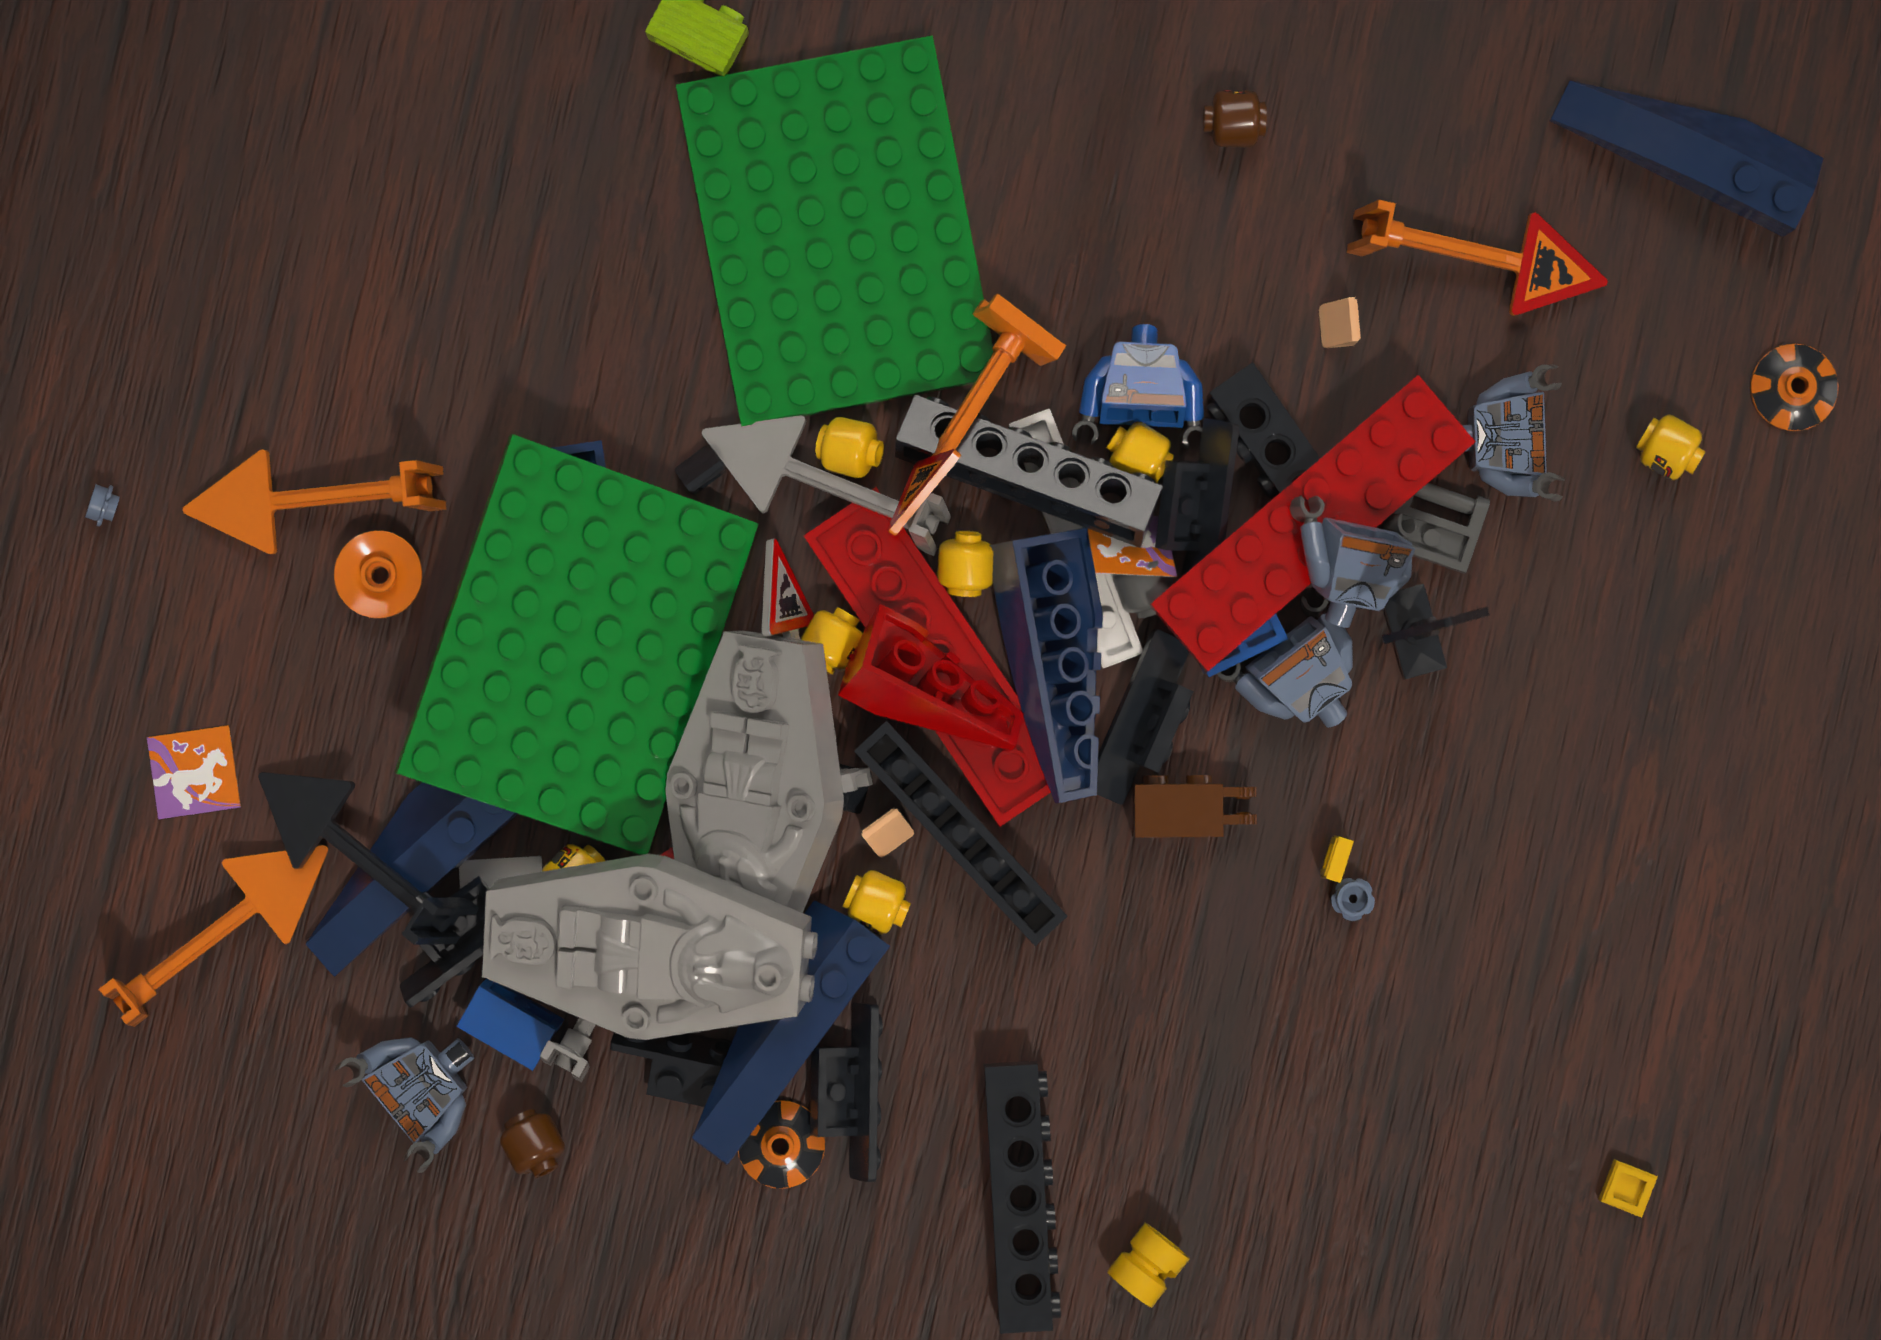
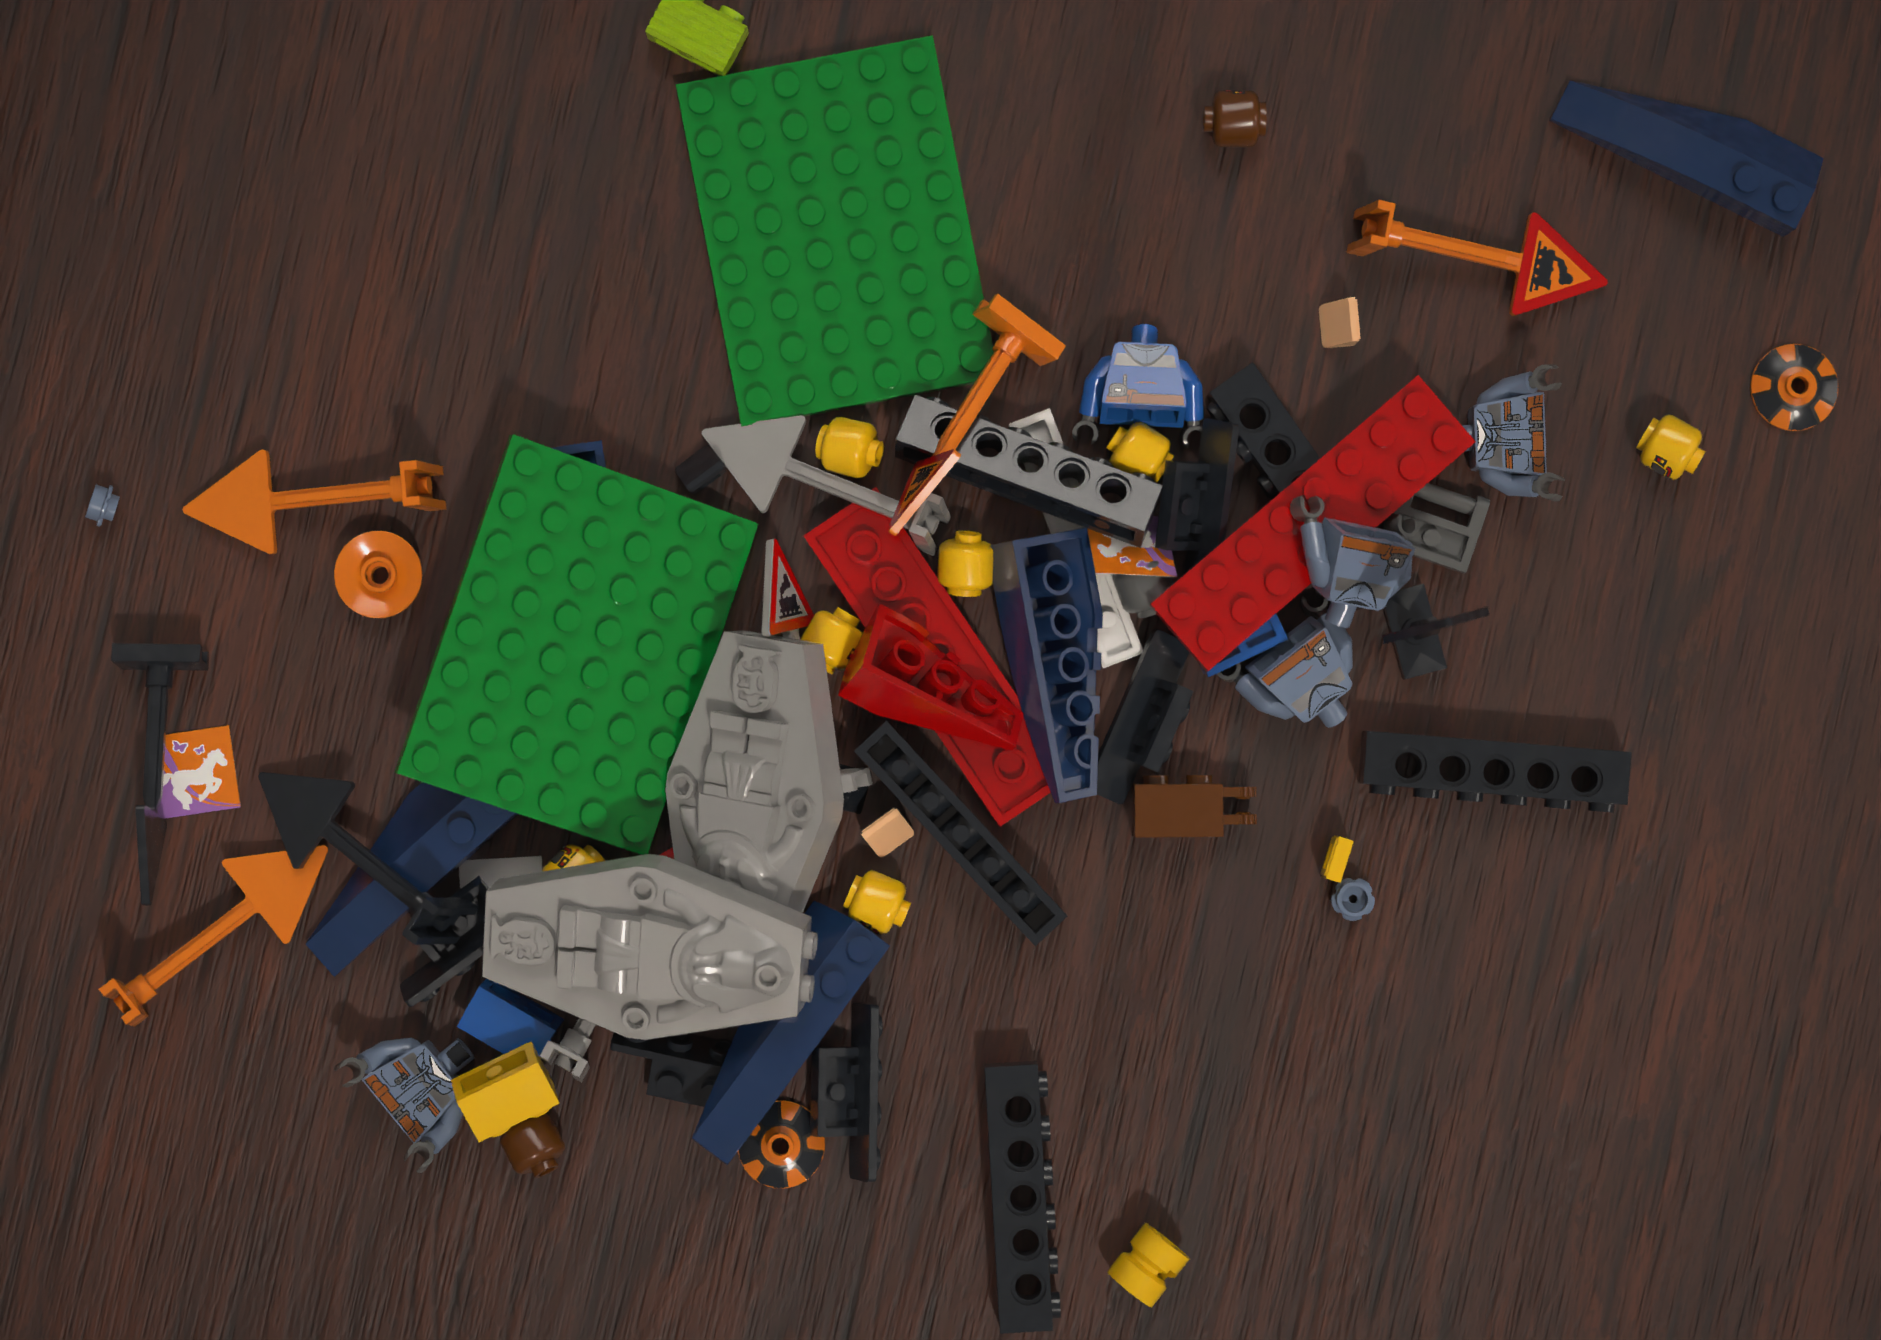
(159, 663): none -> black piece
(505, 1092): none -> yellow brick
(1607, 769): none -> black brick
(1627, 1188): yellow tile -> none

